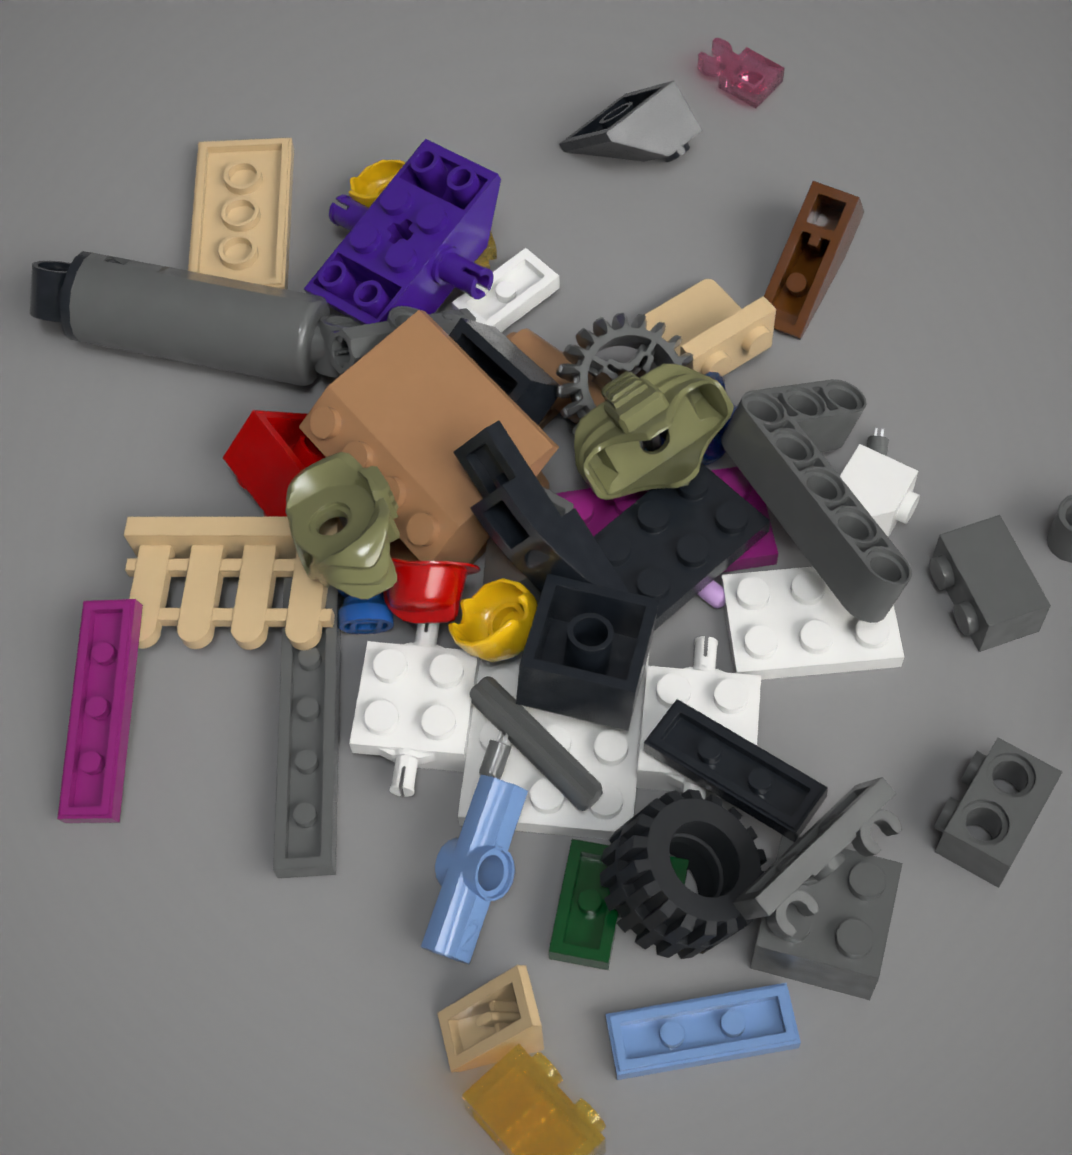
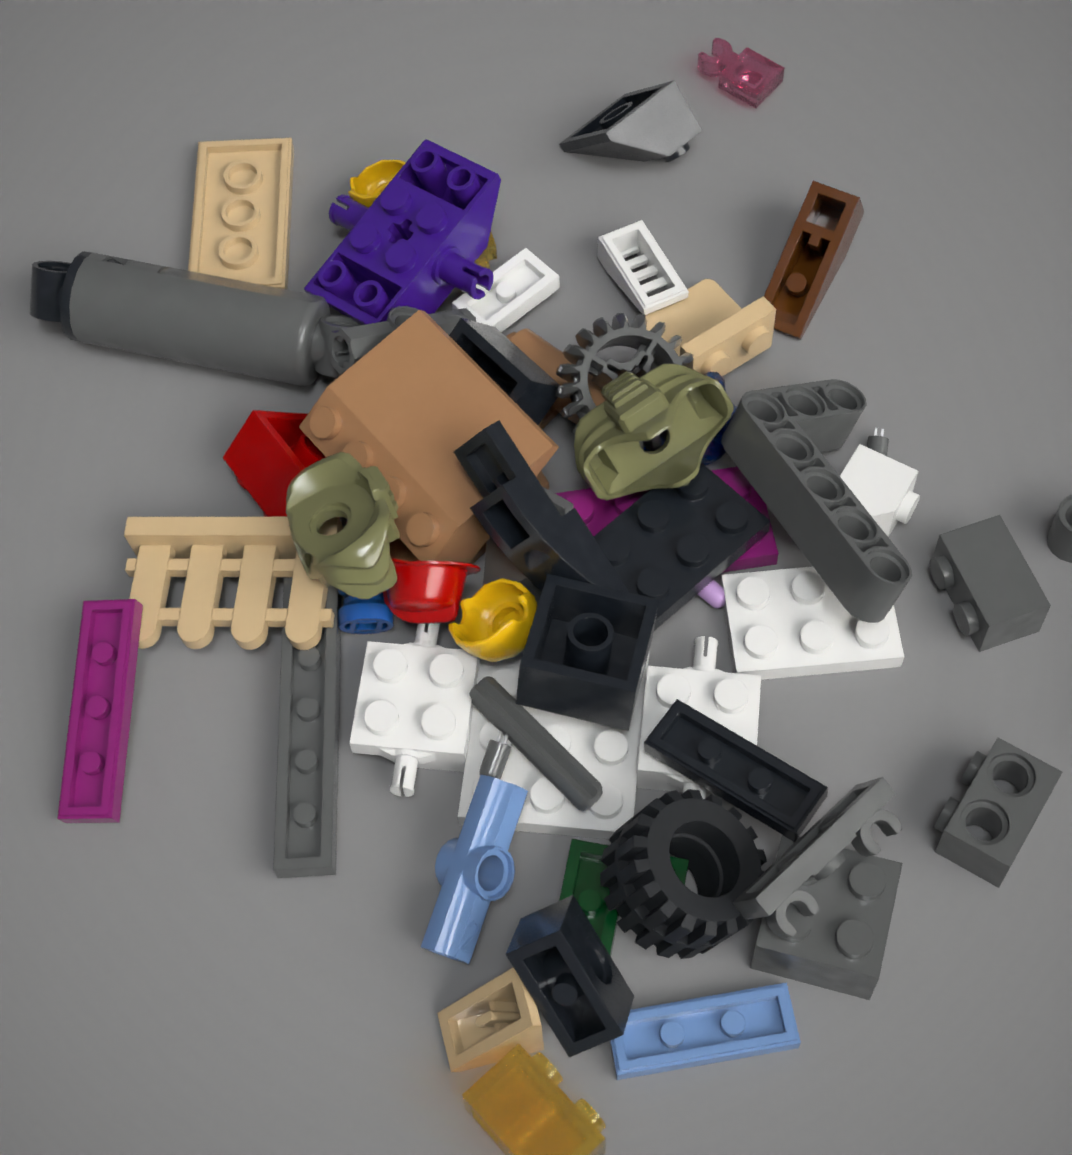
(570, 976): none -> black brick
(637, 239): none -> white slope

